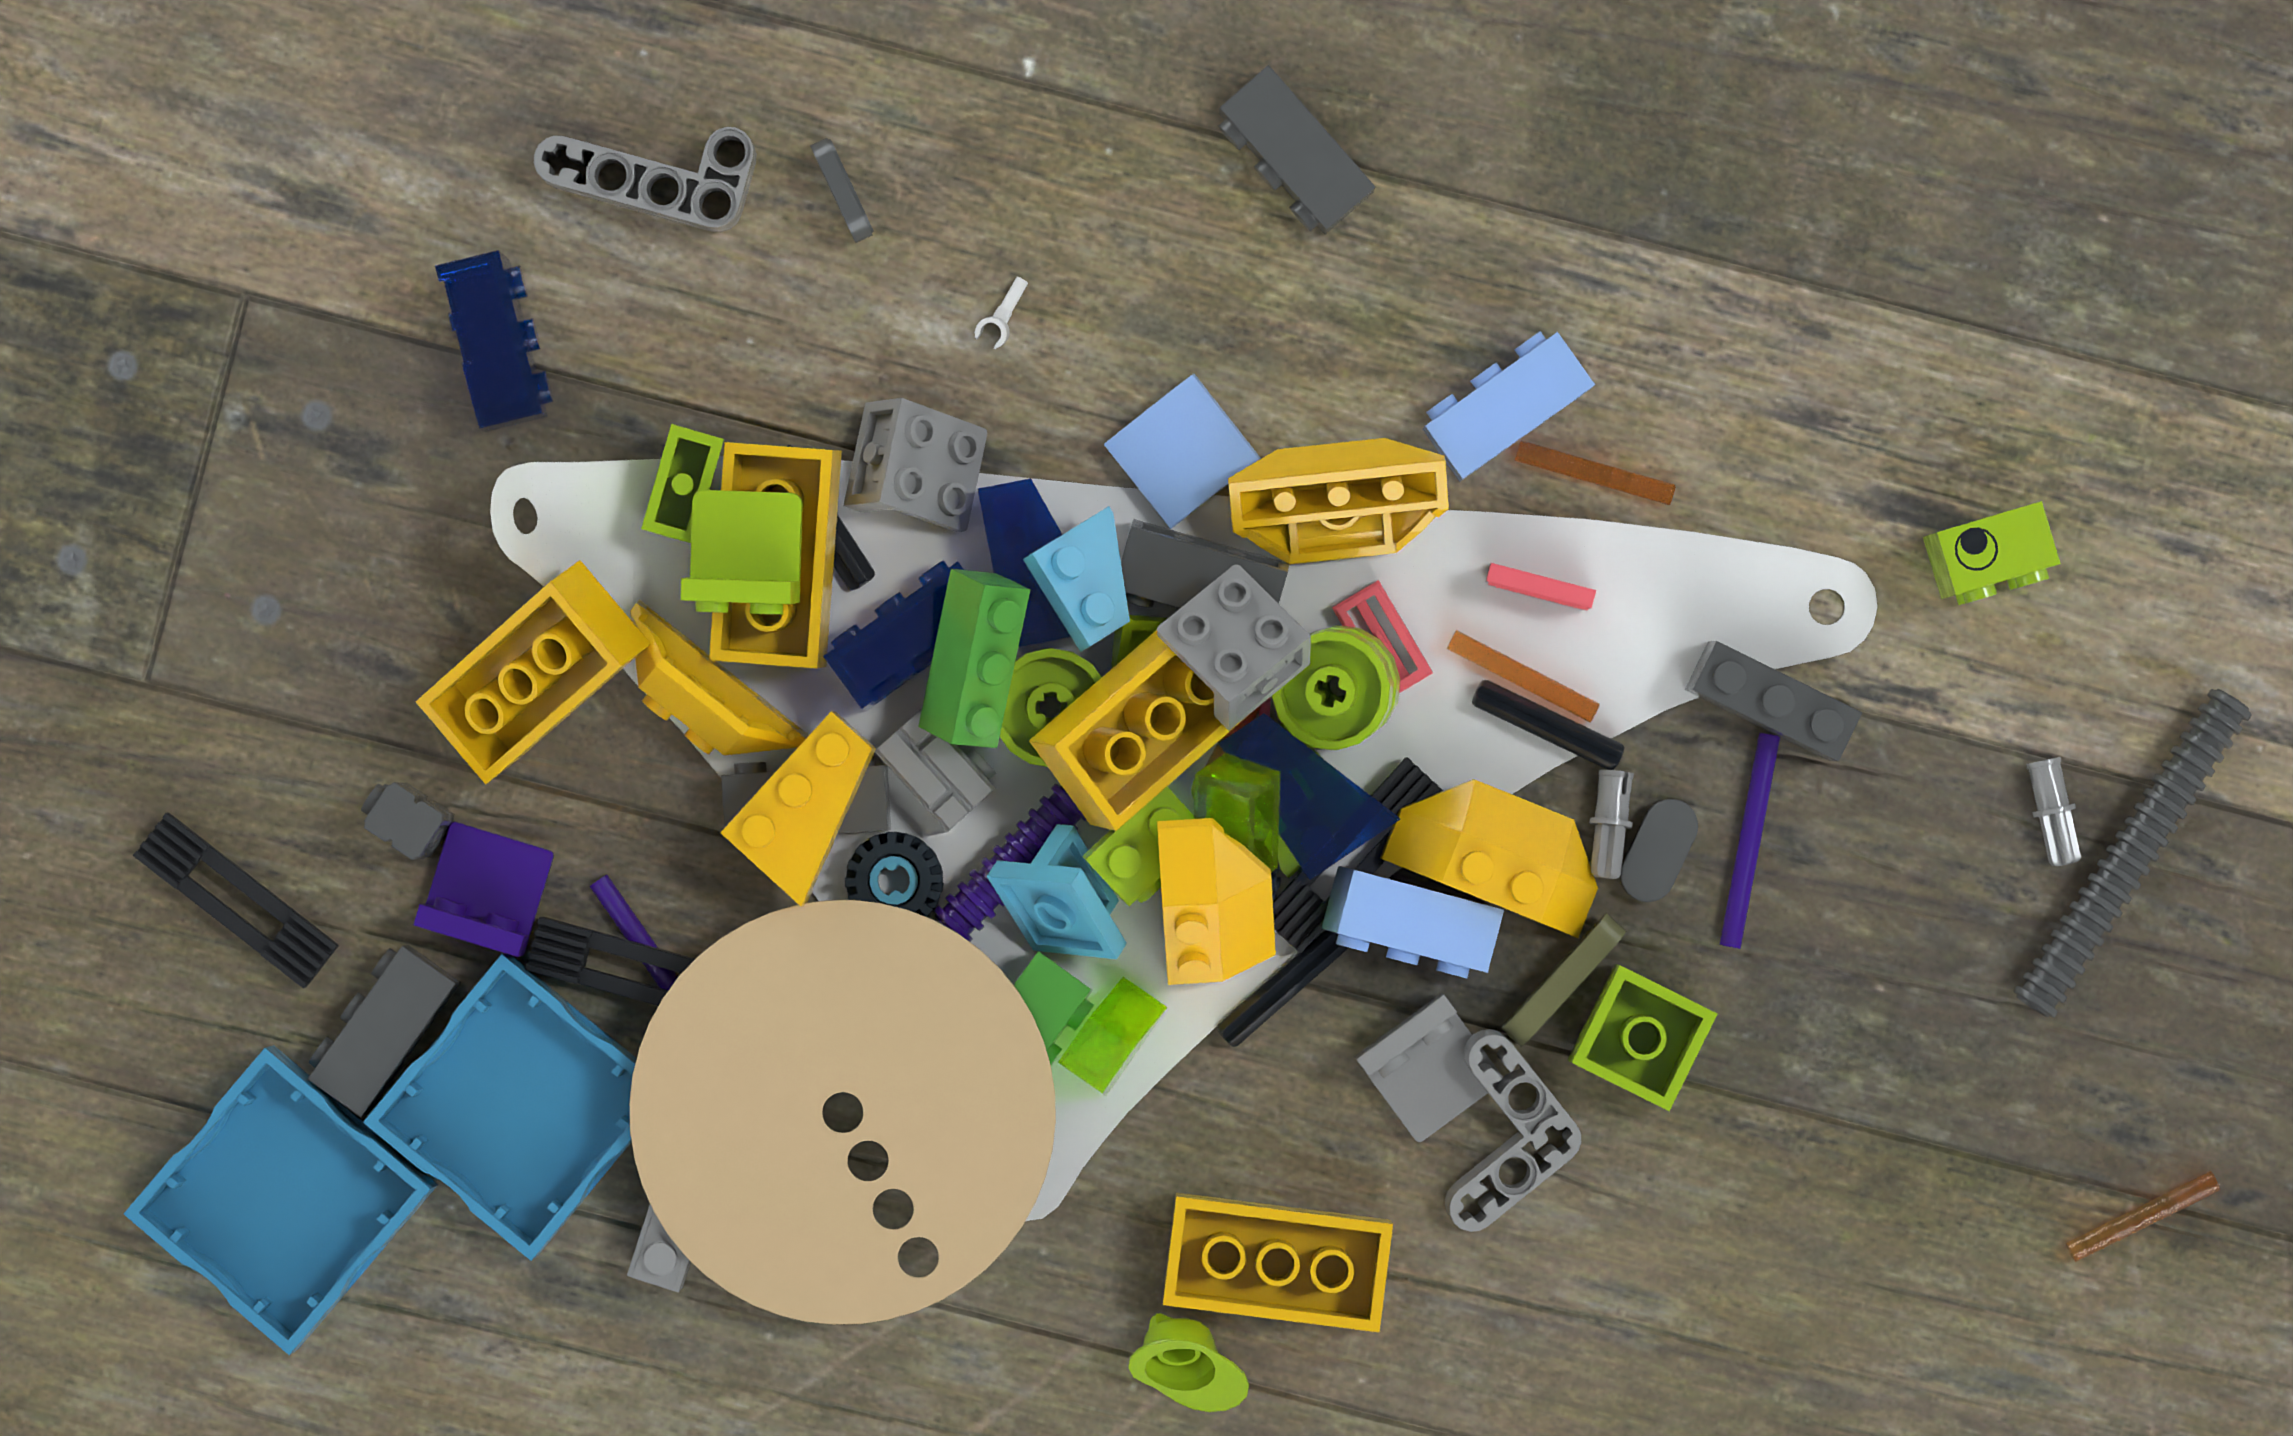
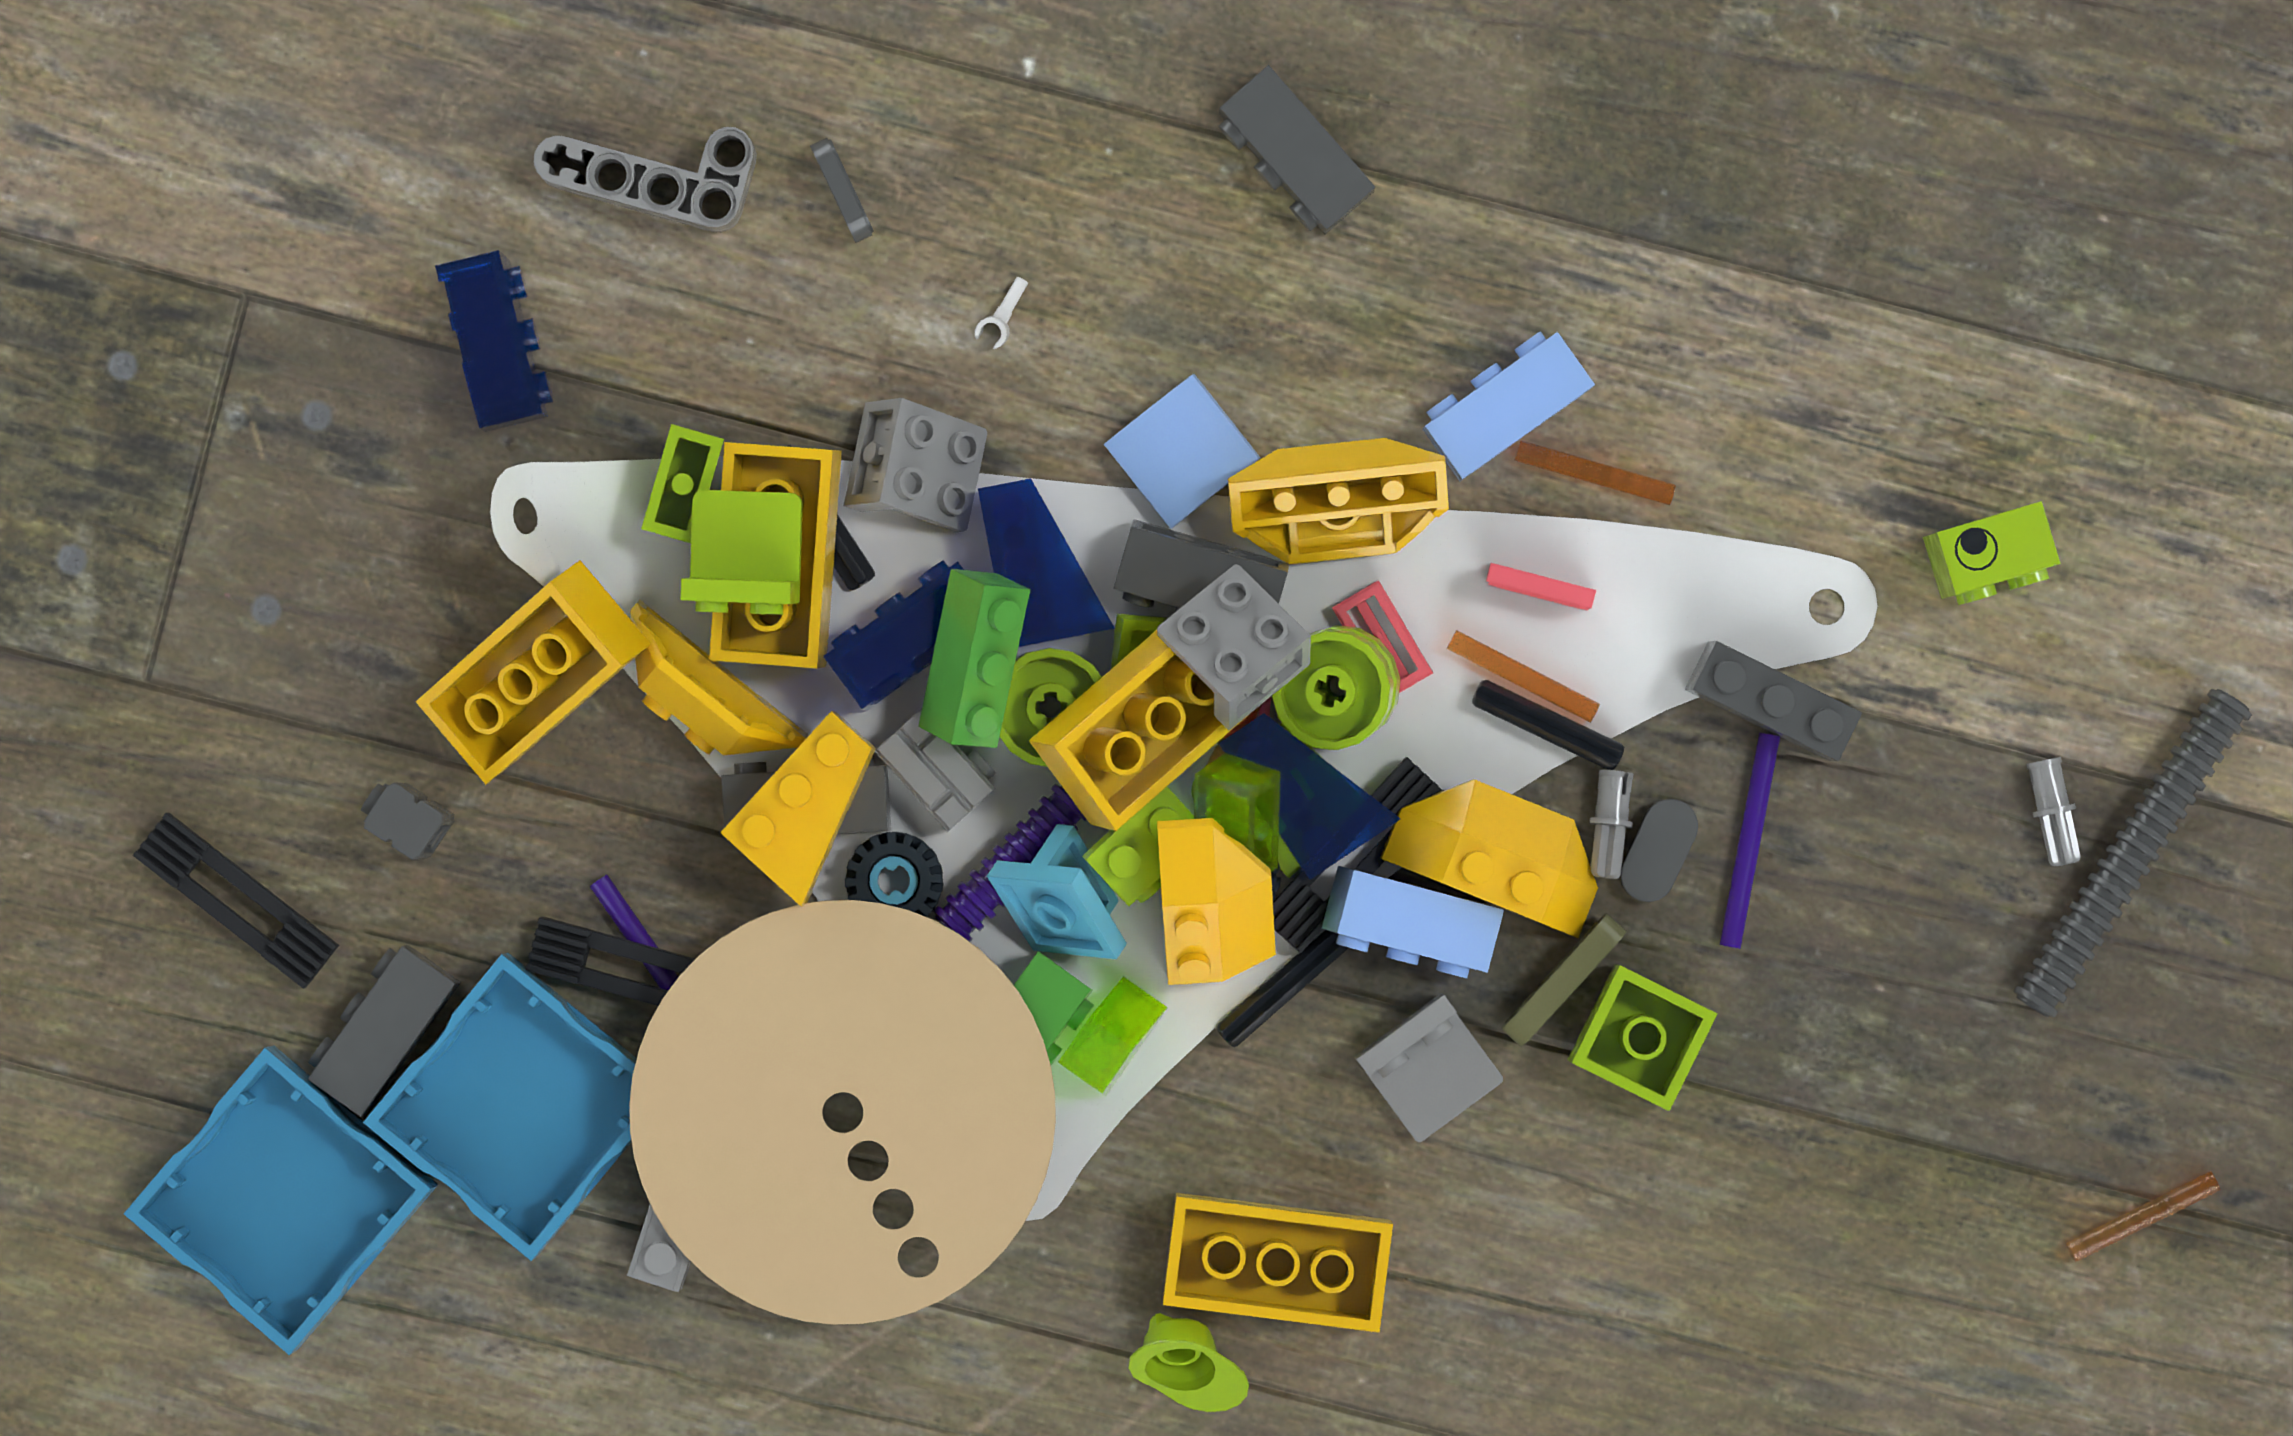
(486, 889): dark purple bracket -> none
(1084, 579): medium azure wing -> none
(1530, 1126): light grey beam -> none

